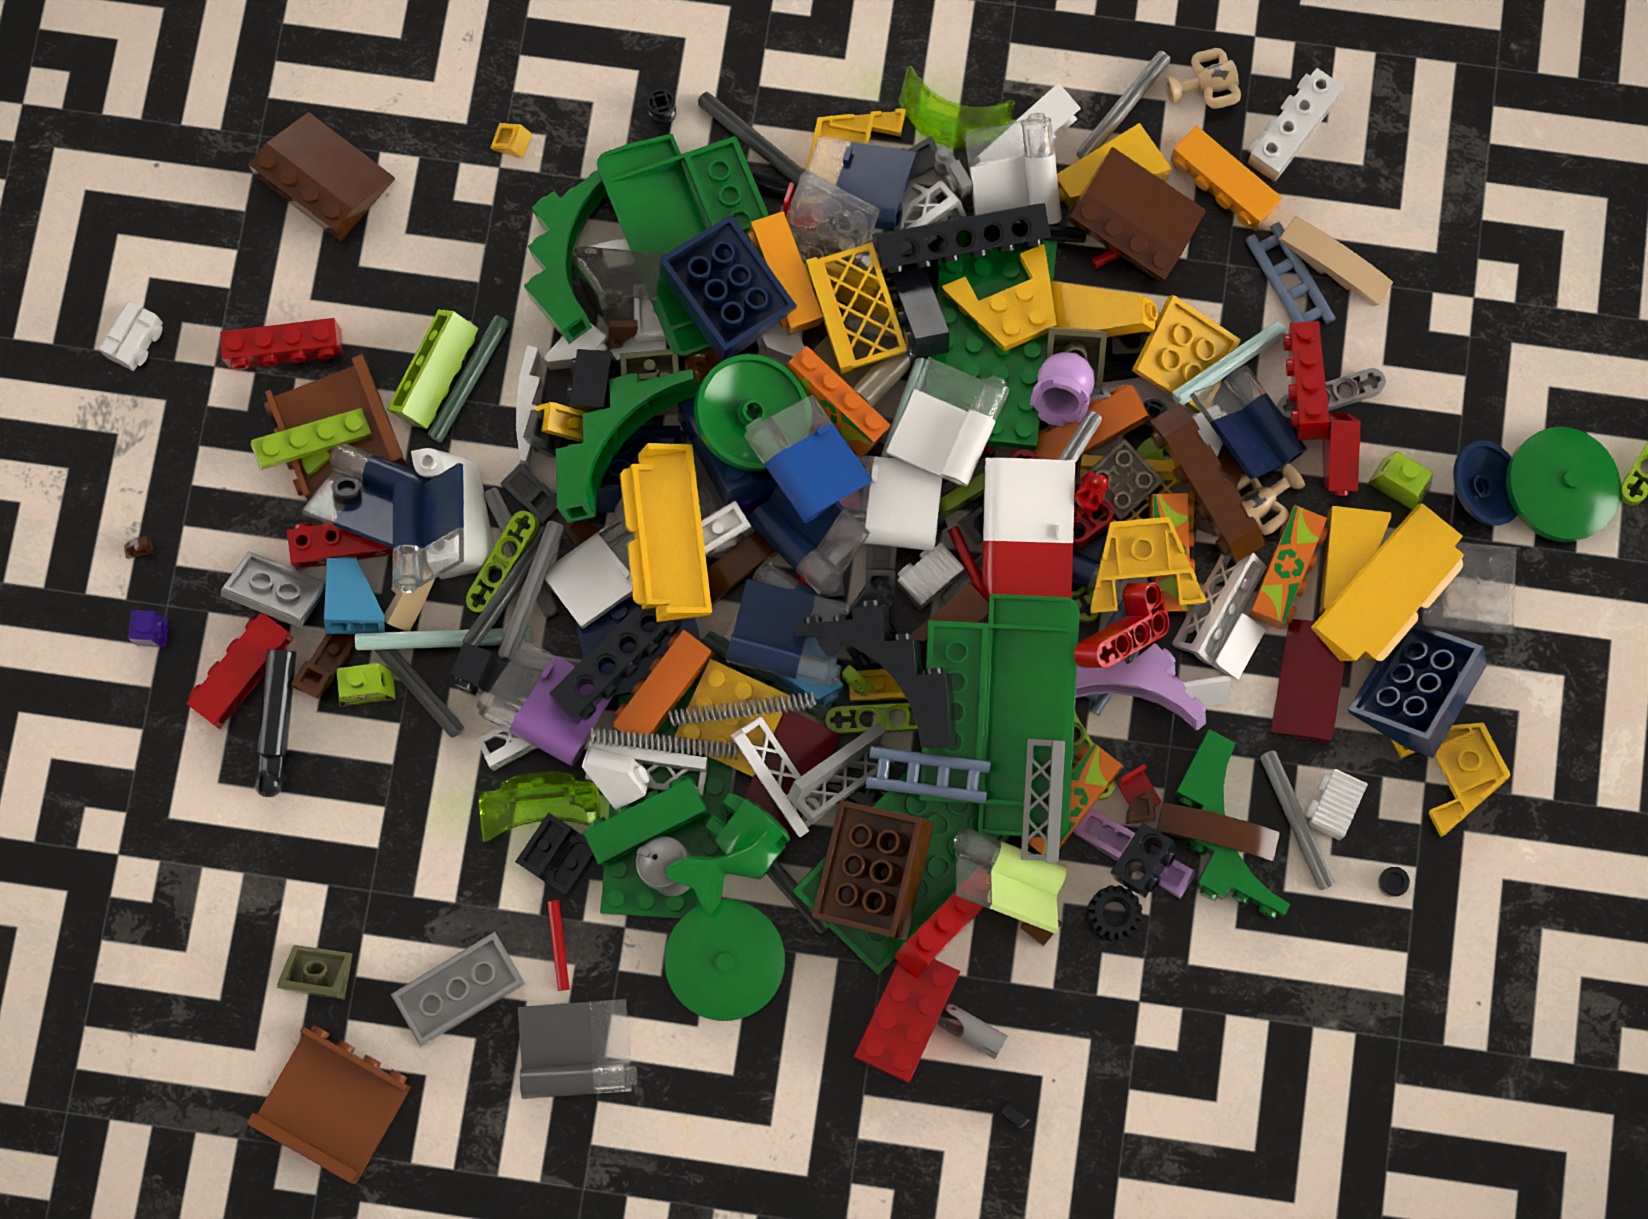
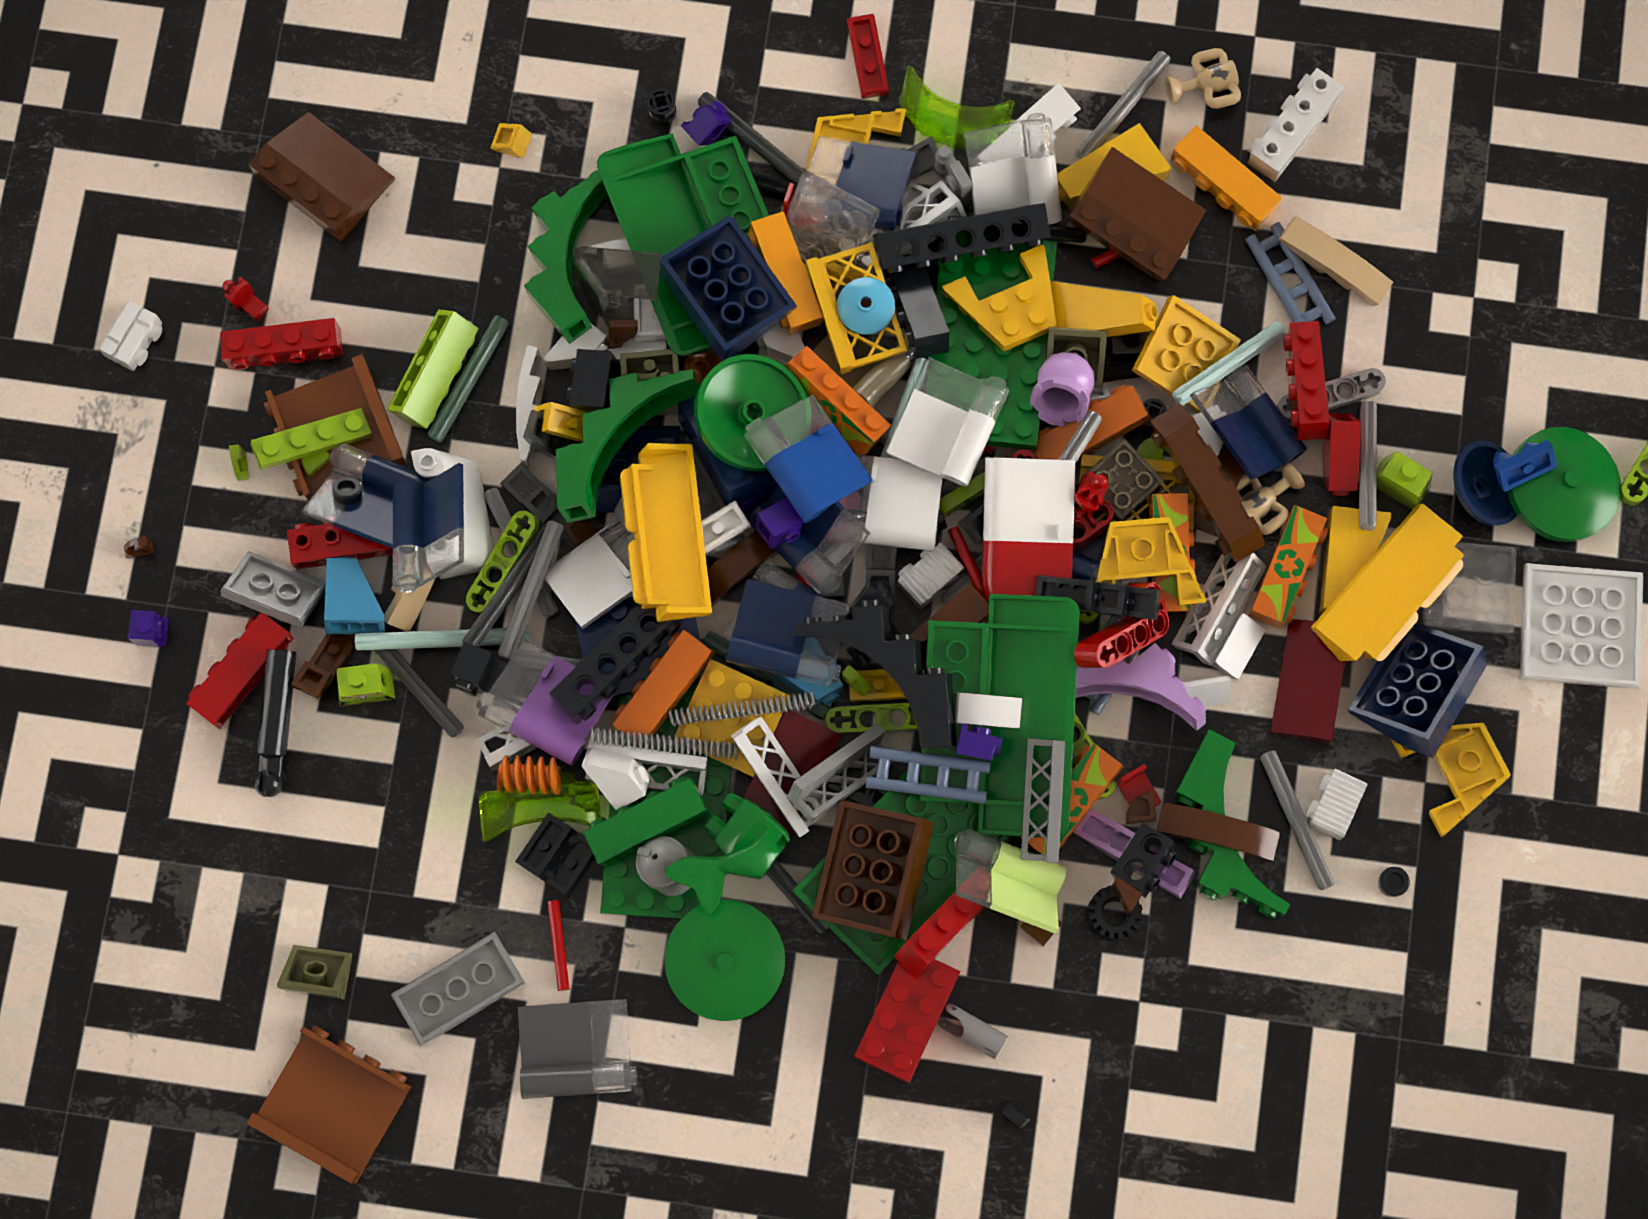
(239, 462): none -> lime tile
(242, 298): none -> red piece
(529, 776): none -> orange piece
(707, 123): none -> dark purple brick
(779, 523): none -> dark purple brick
(867, 56): none -> red tile
(870, 319): none -> medium azure dish
(978, 743): none -> dark purple brick
(988, 710): none -> white slope
(1103, 597): none -> black slope
(1127, 894): none -> reddish brown slope
(1368, 465): none -> light grey axle
(1529, 463): none -> blue tile
(1581, 626): none -> white tile

